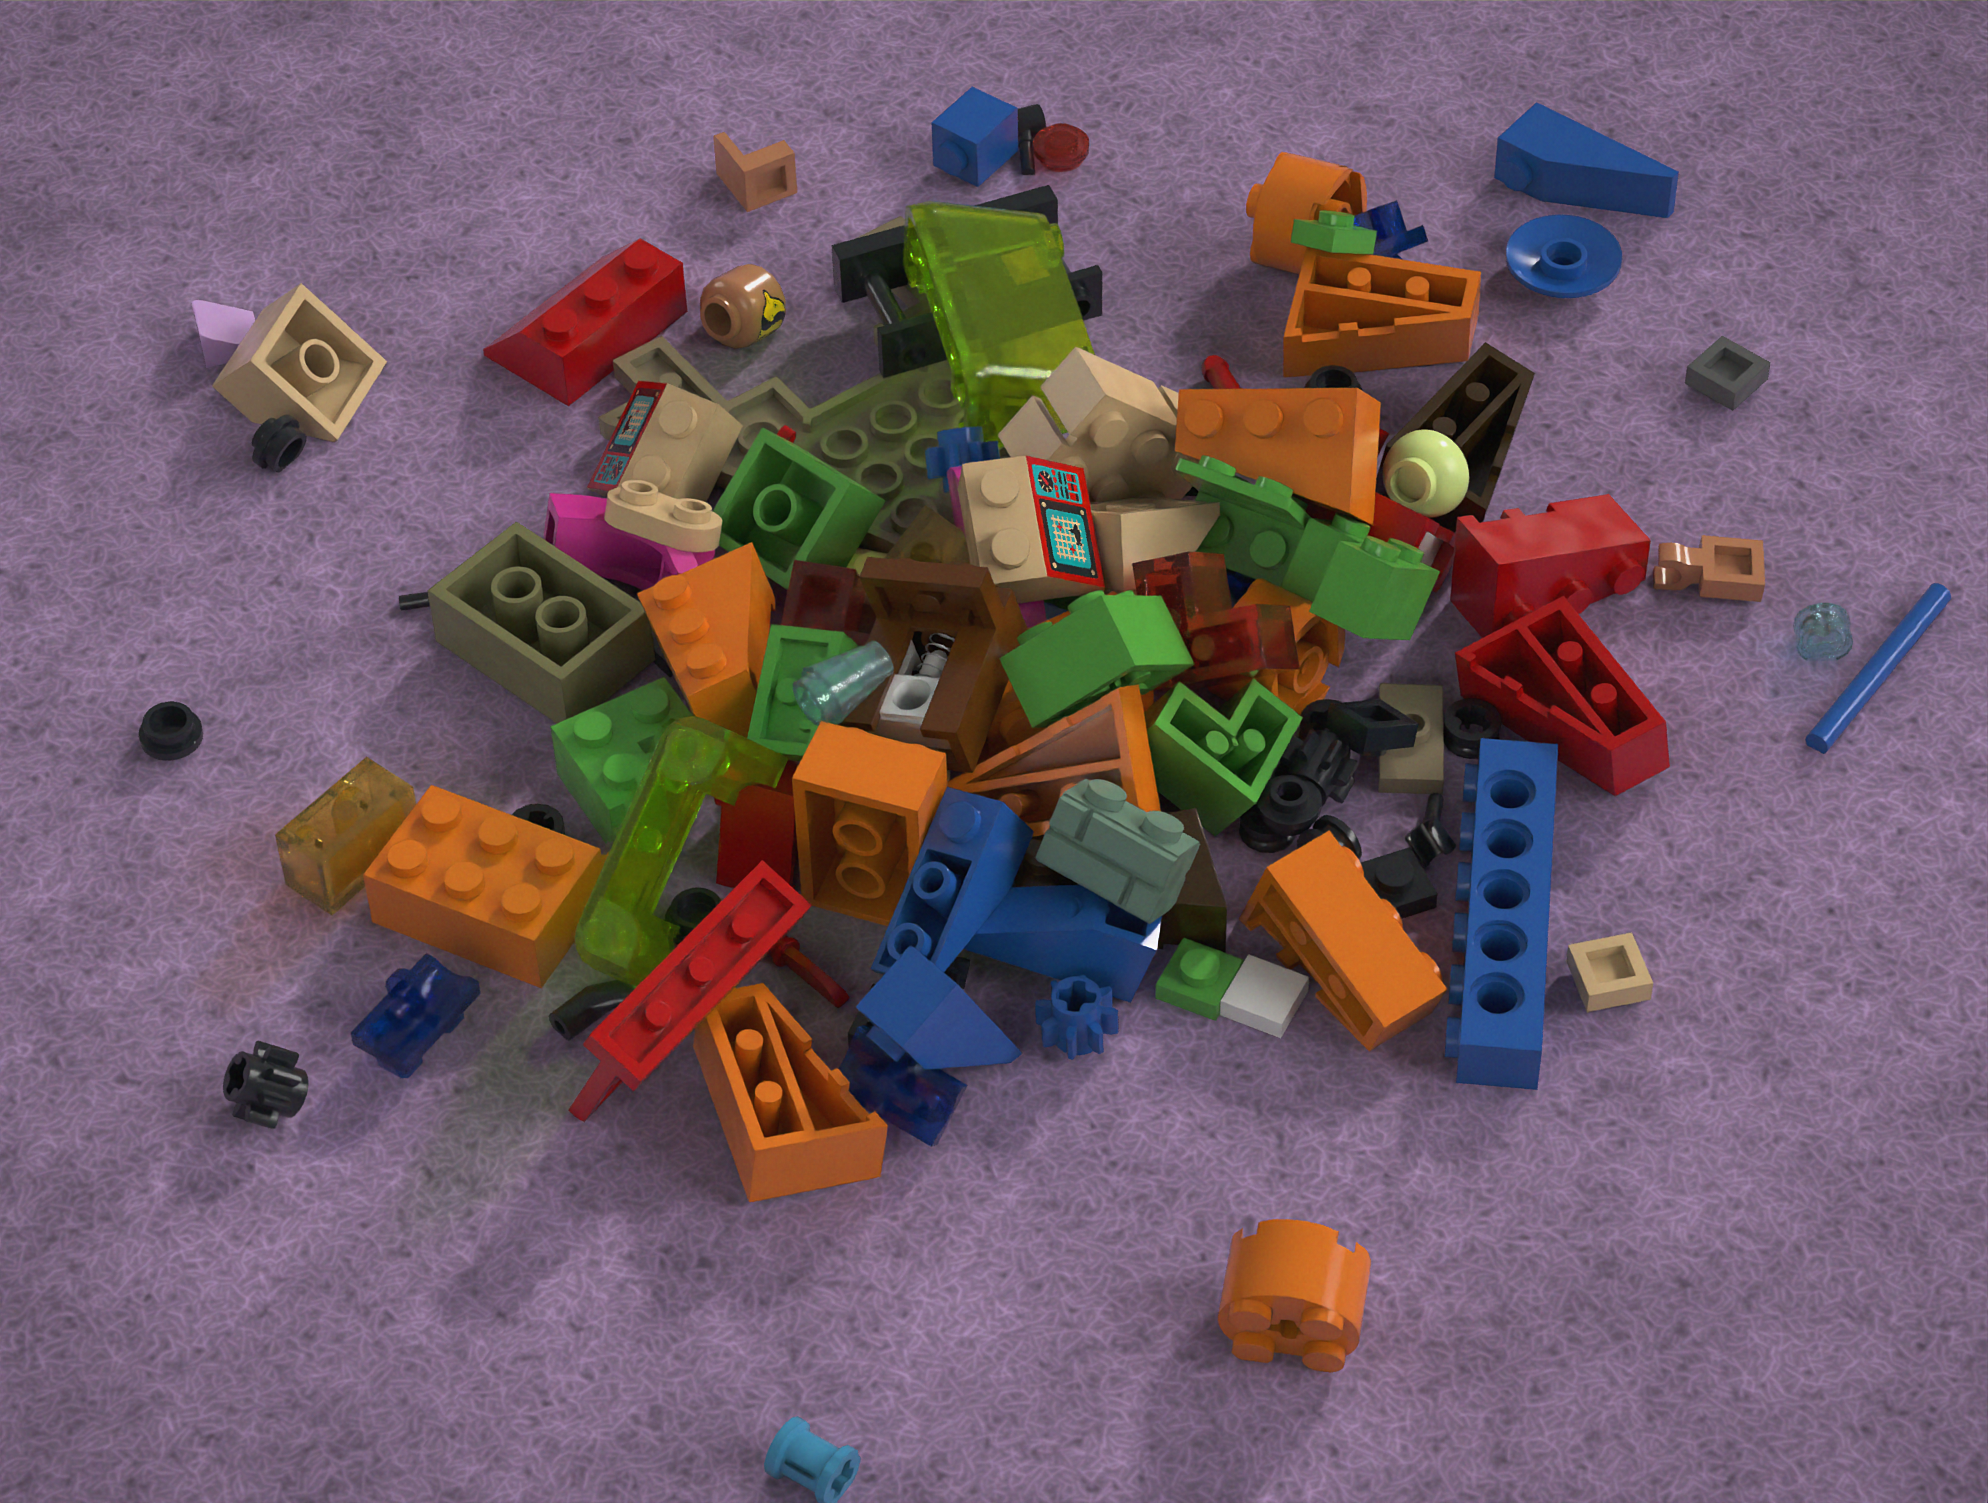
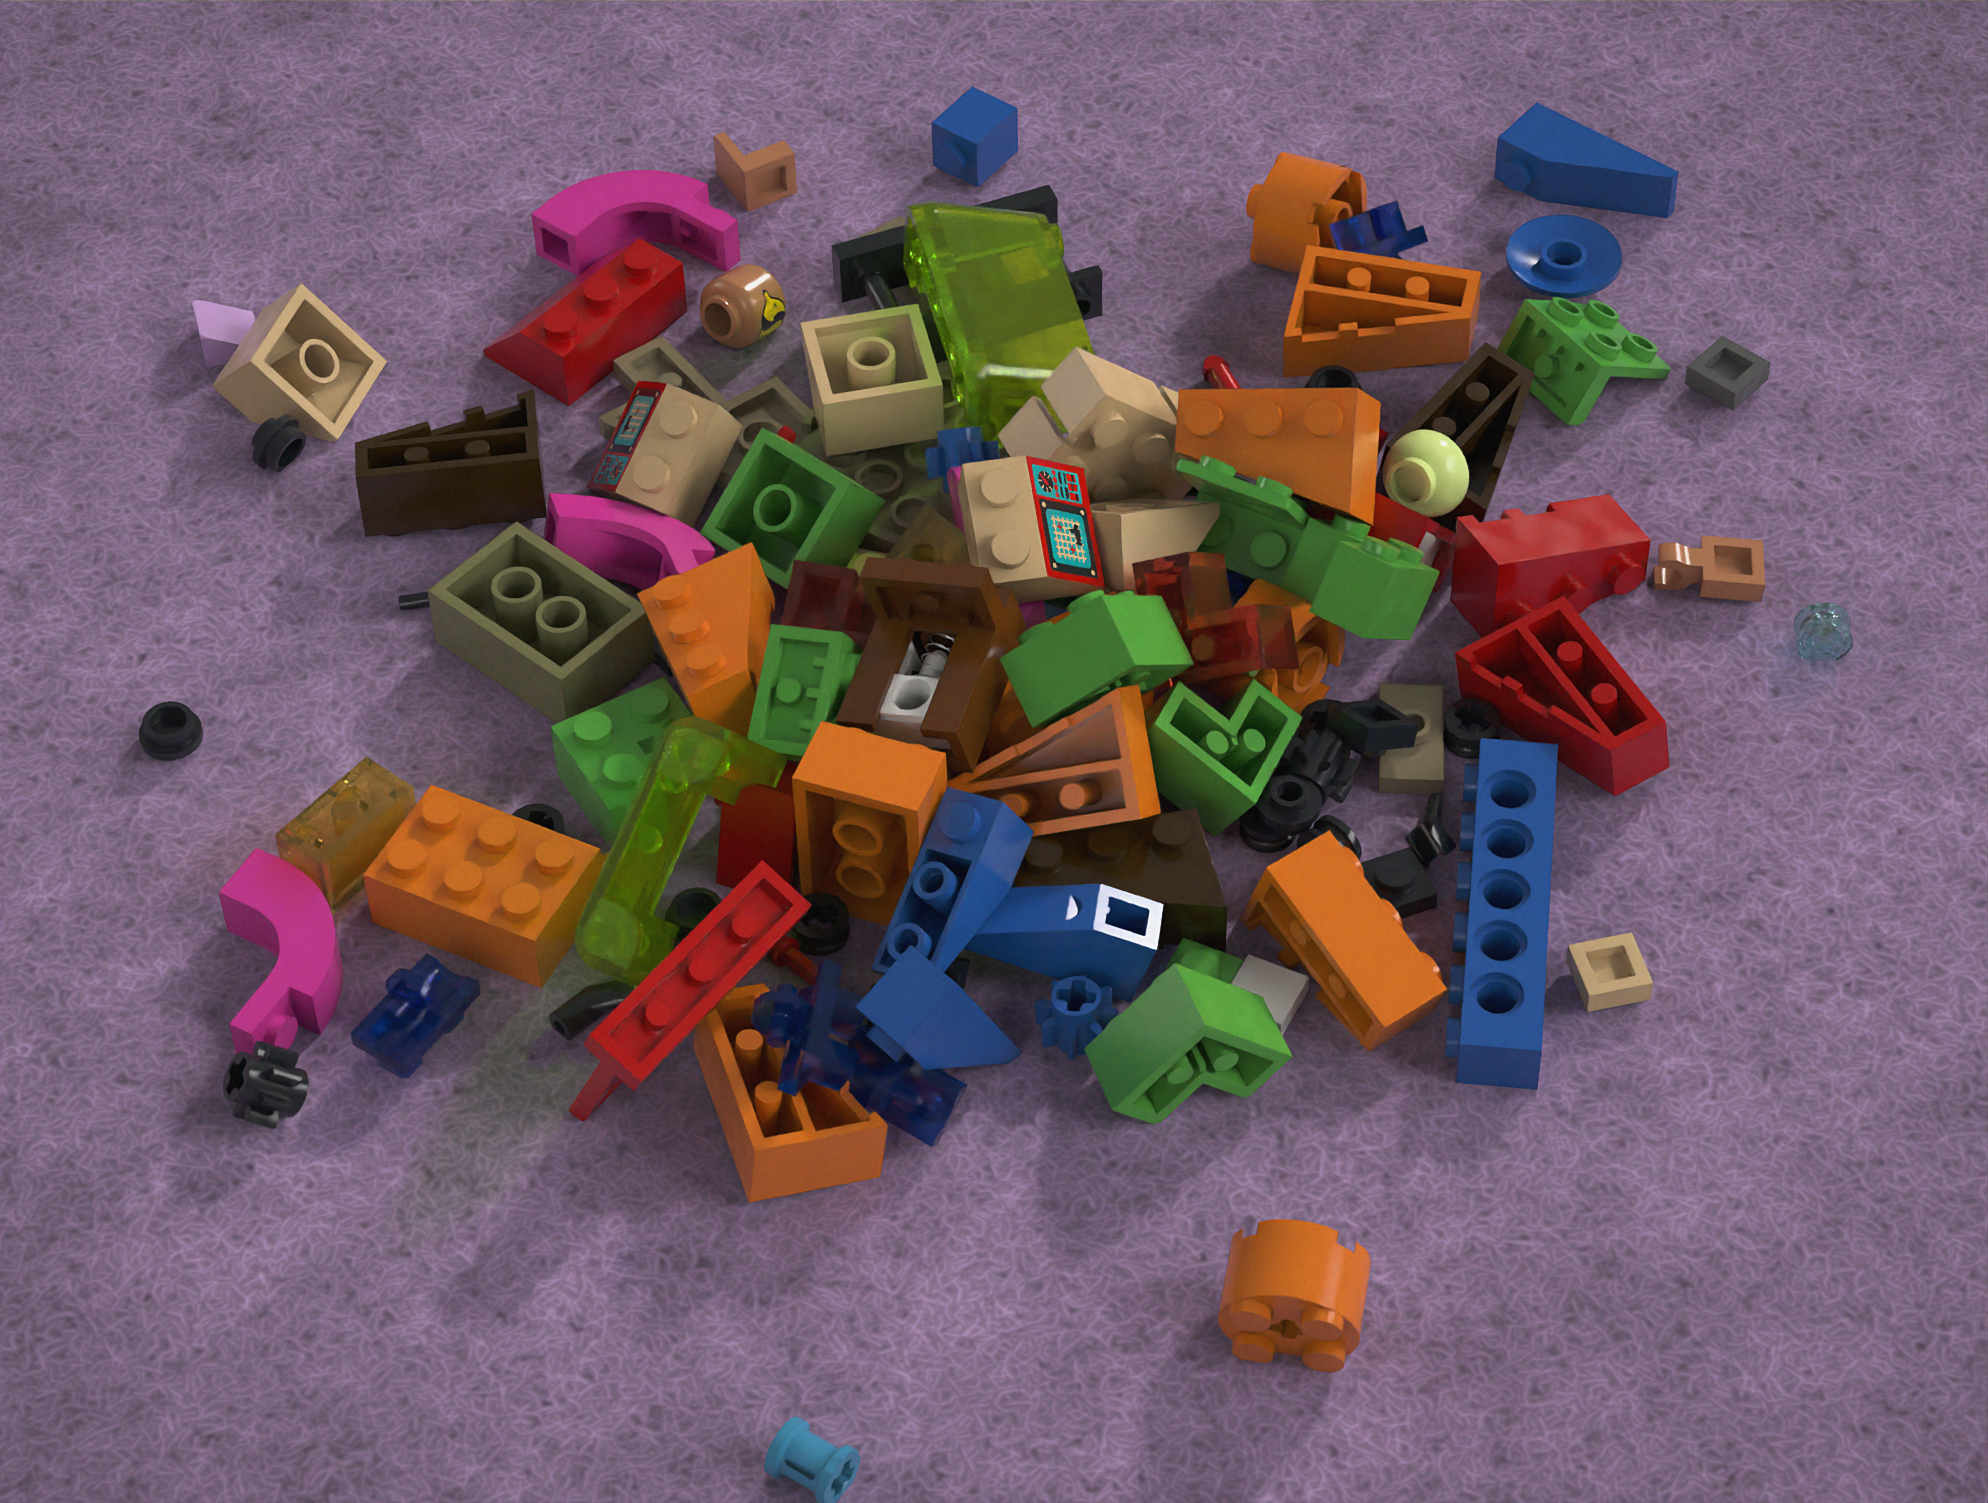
(289, 917): none -> dark pink arch
(453, 474): none -> dark brown wedge
(629, 205): none -> dark pink arch
(663, 519): tan plate -> none
(803, 1025): none -> clear blue hips
(813, 938): none -> black bush
(840, 683): clear light blue cone -> none
(873, 379): none -> tan slope
(1030, 122): black hand -> none
(1061, 147): clear red plate -> none
(1118, 848): sand green brick -> none
(1185, 1036): none -> bright green brick
(1334, 234): bright green plate -> none
(1576, 352): none -> bright green bracket
(1878, 668): blue bar -> none

